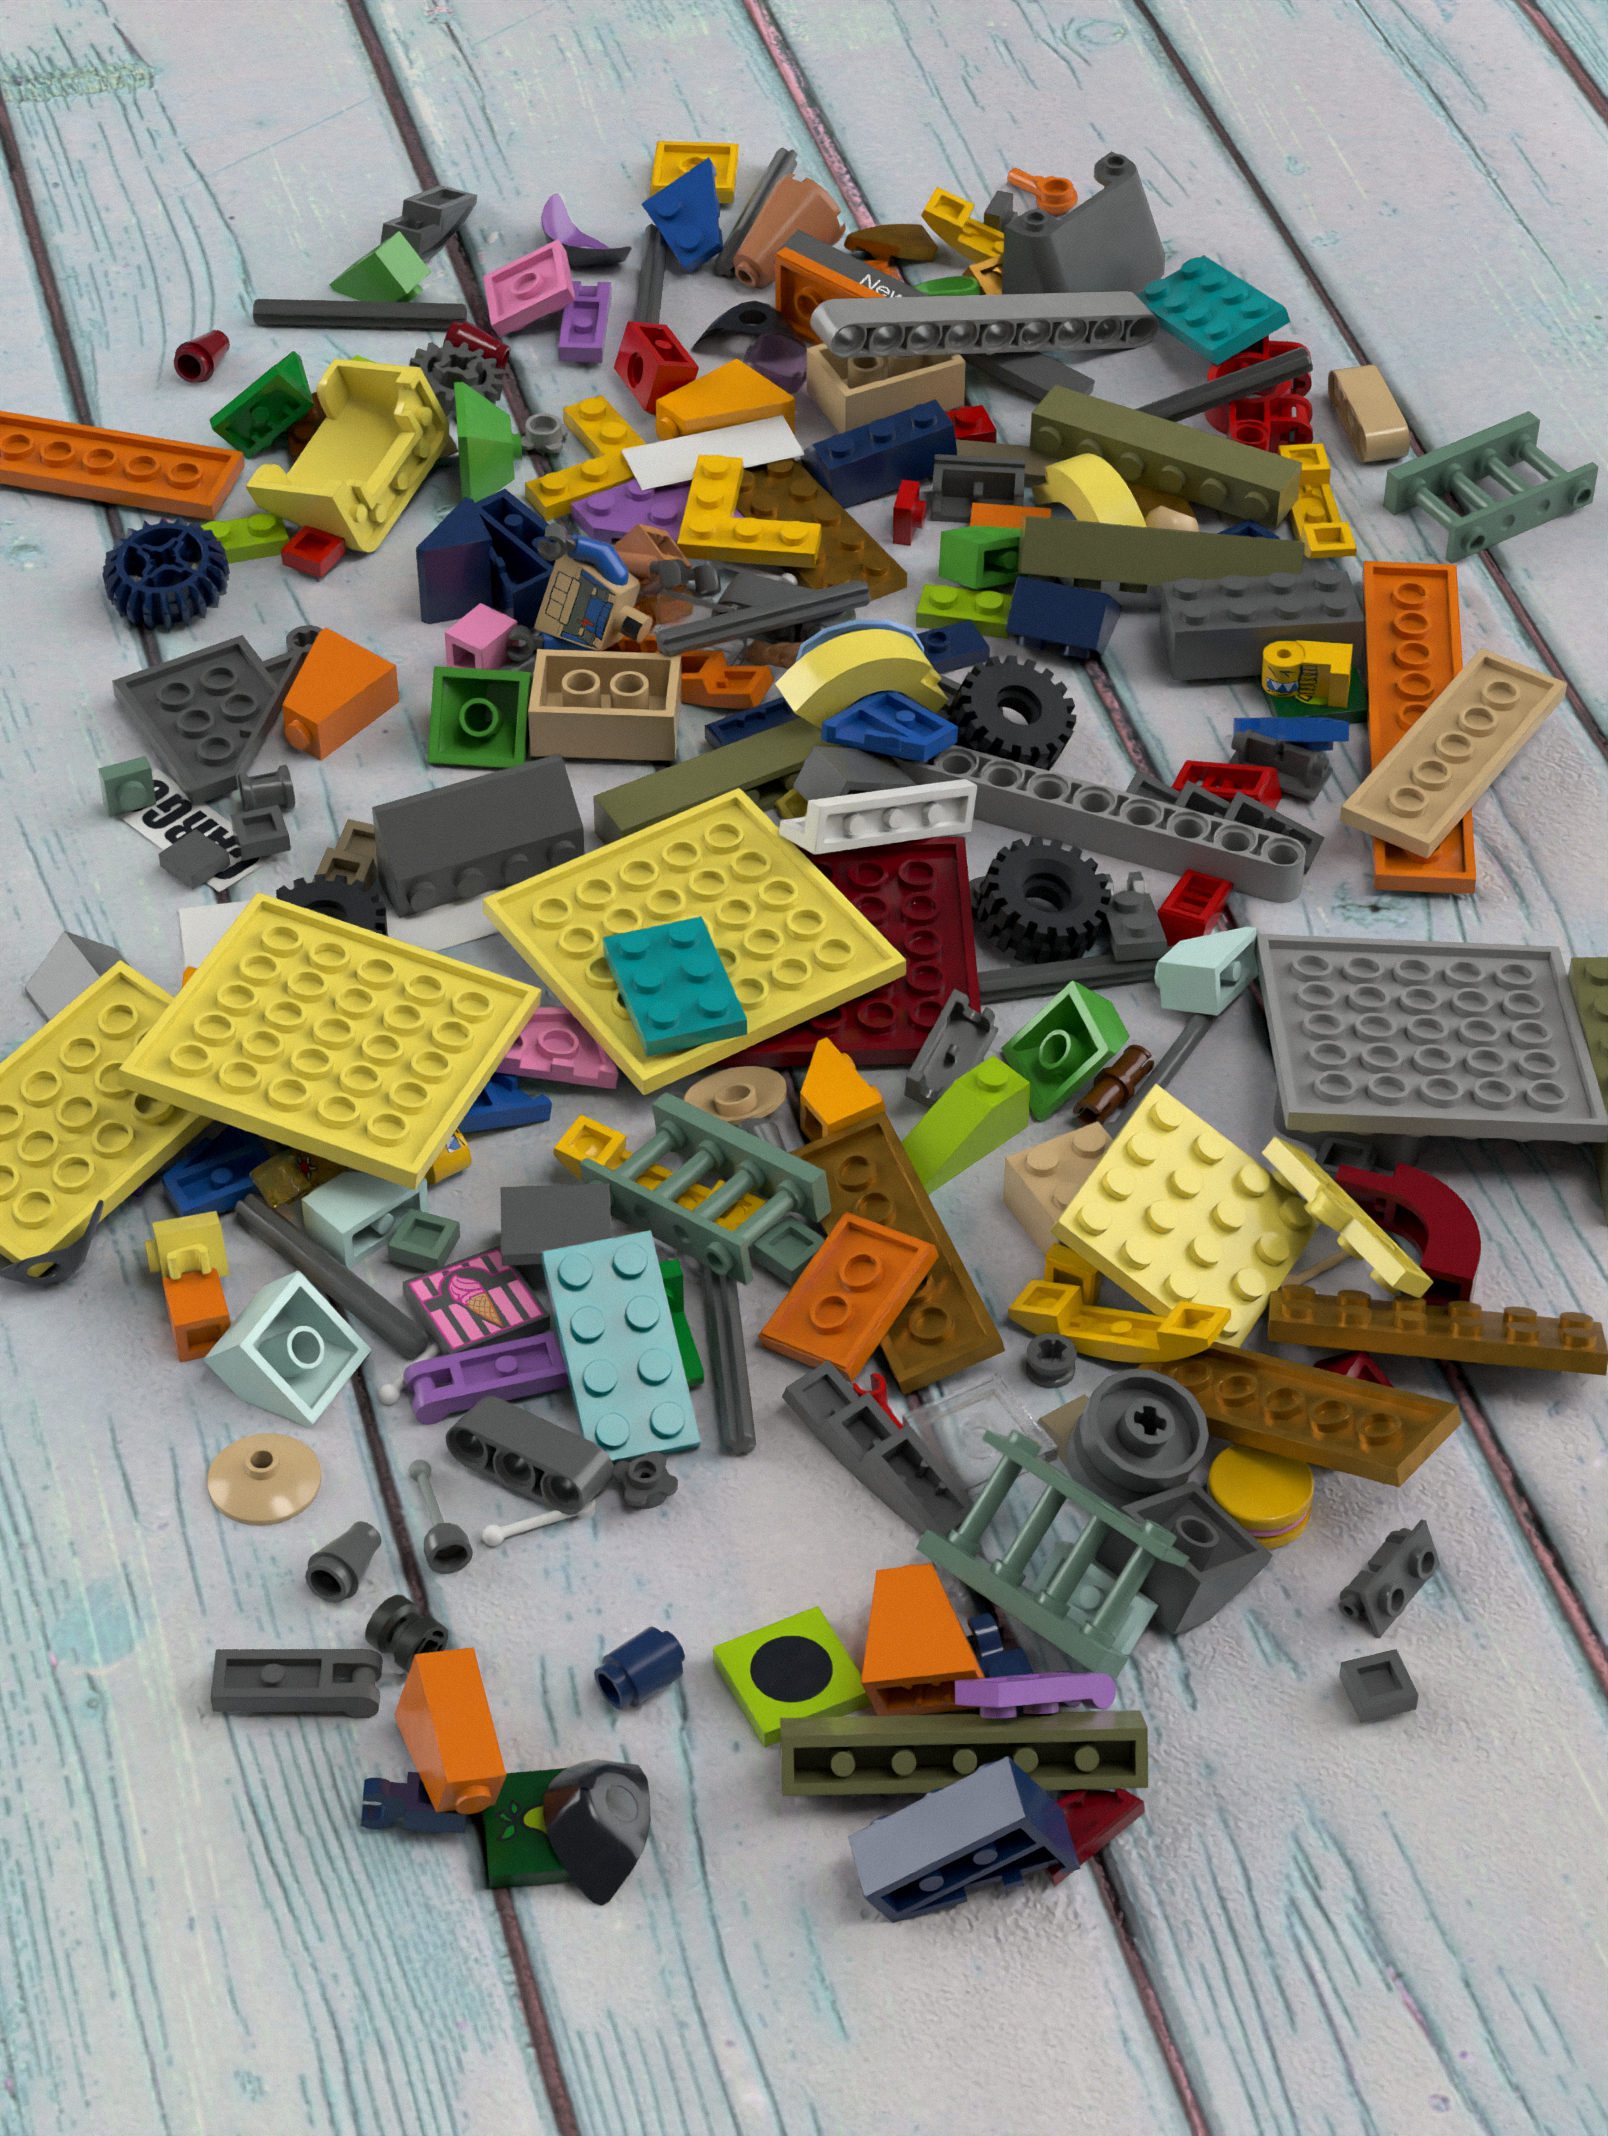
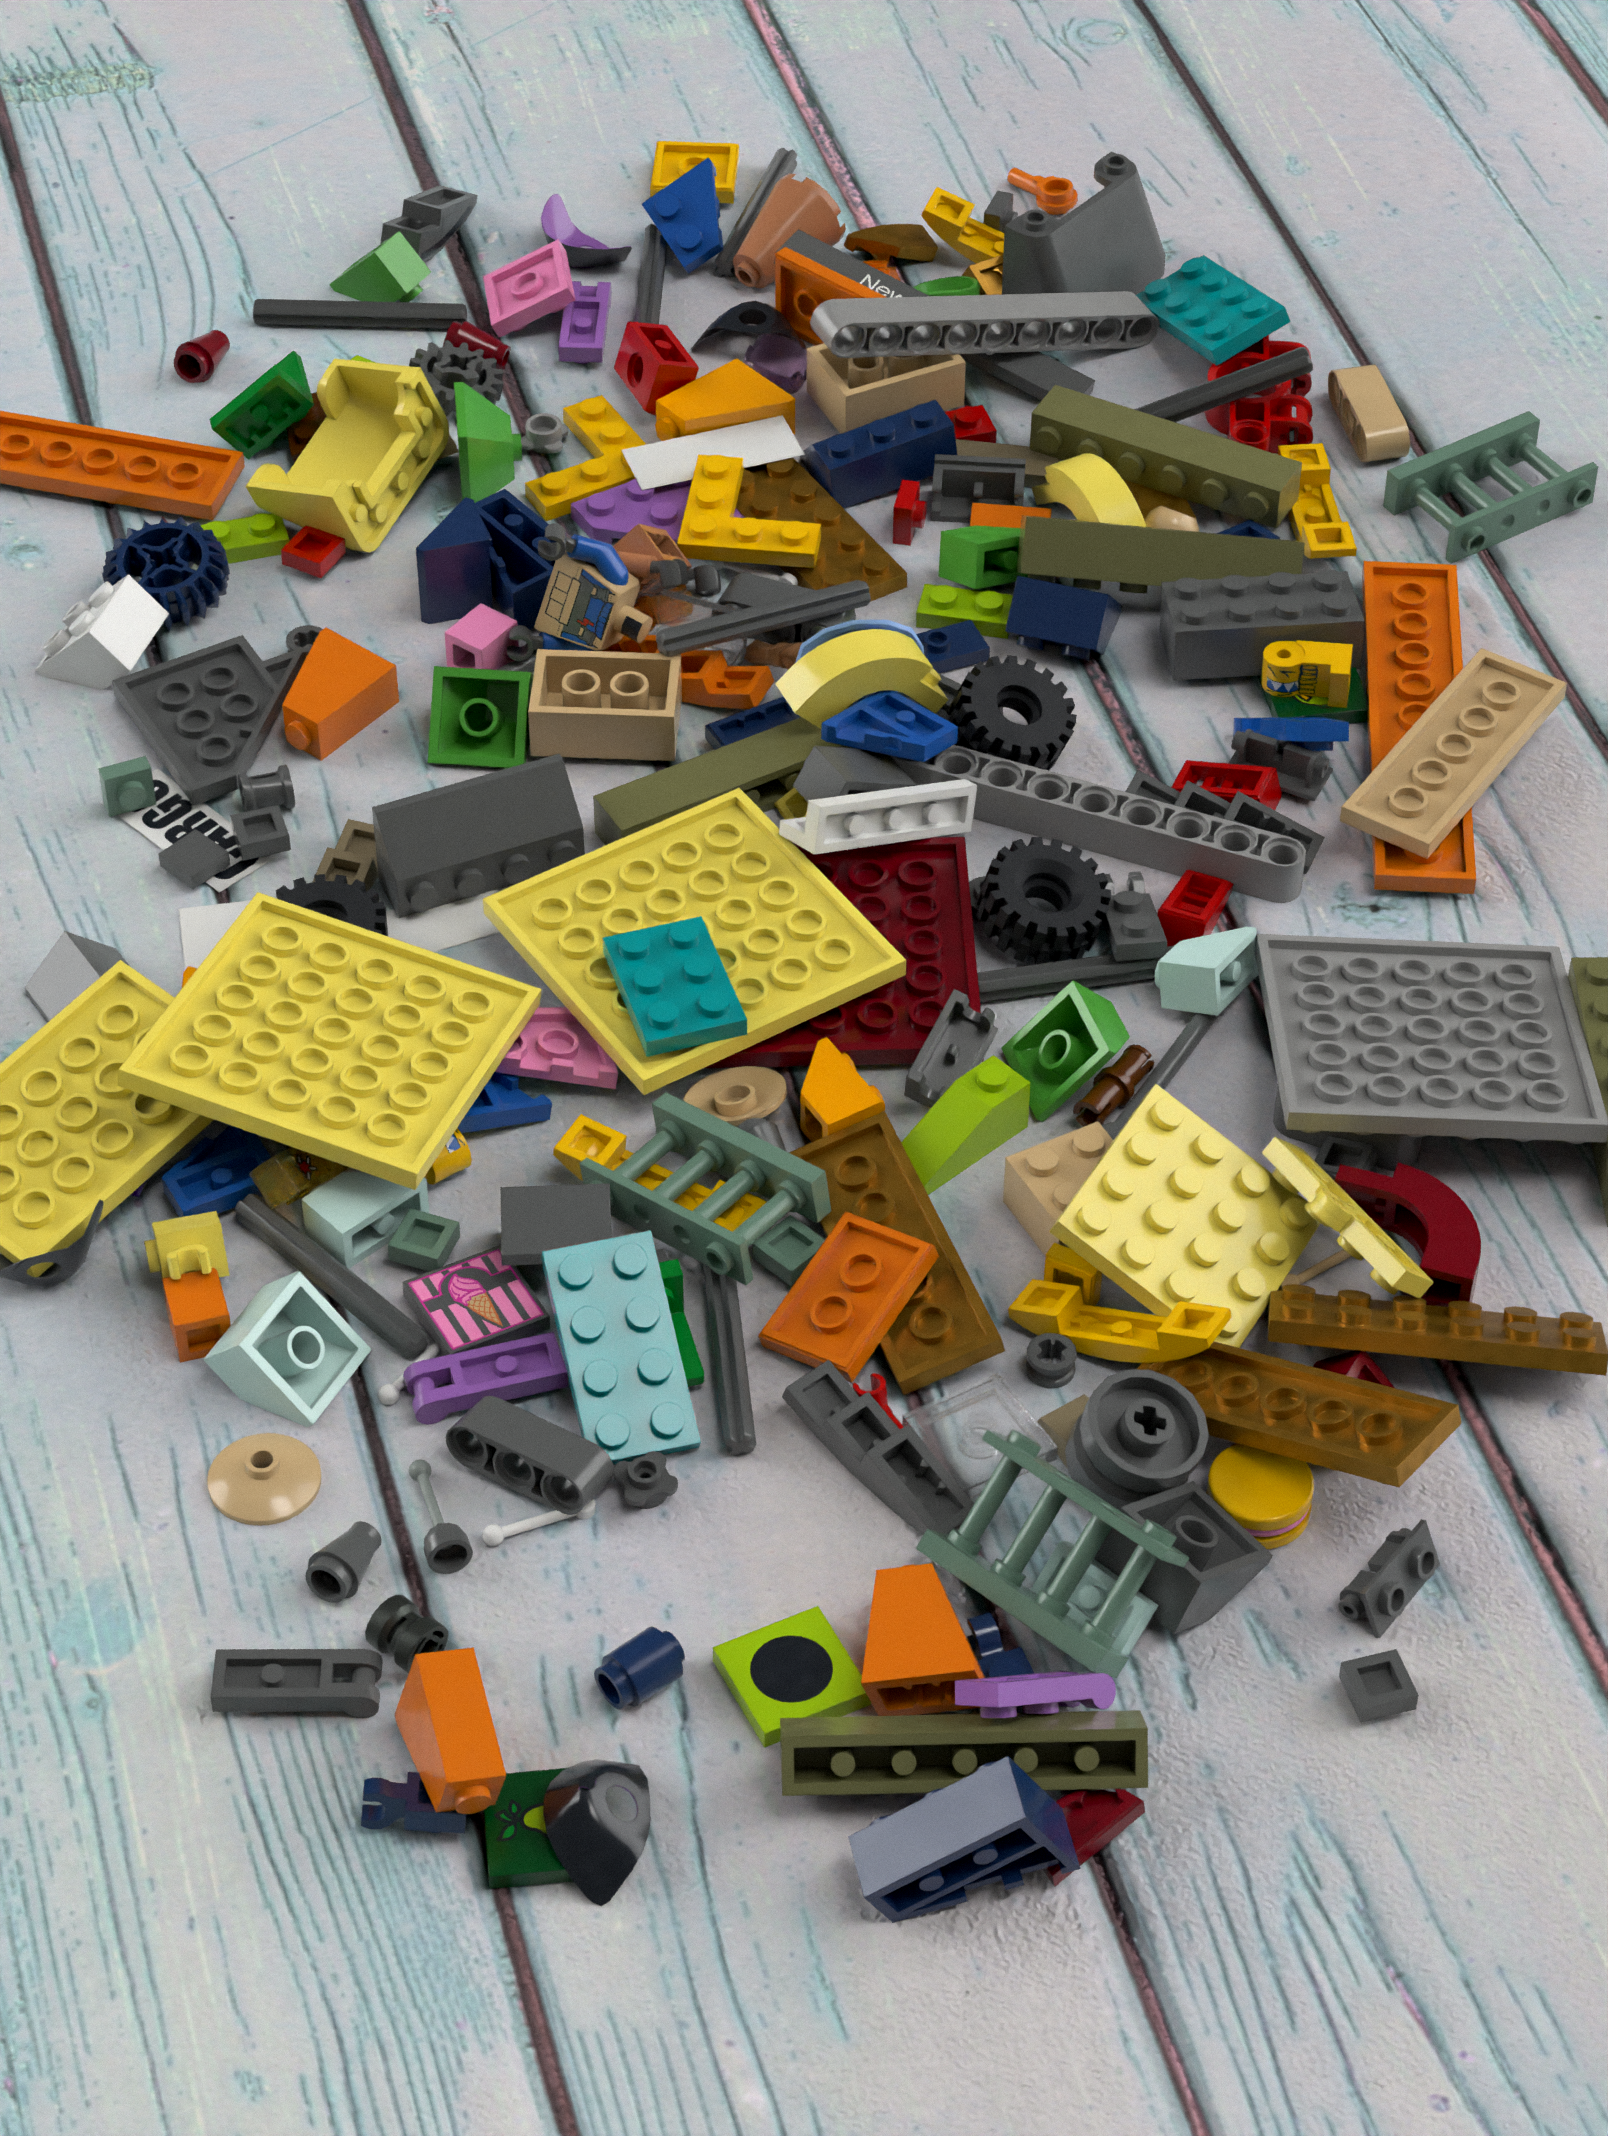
(103, 636): none -> white slope

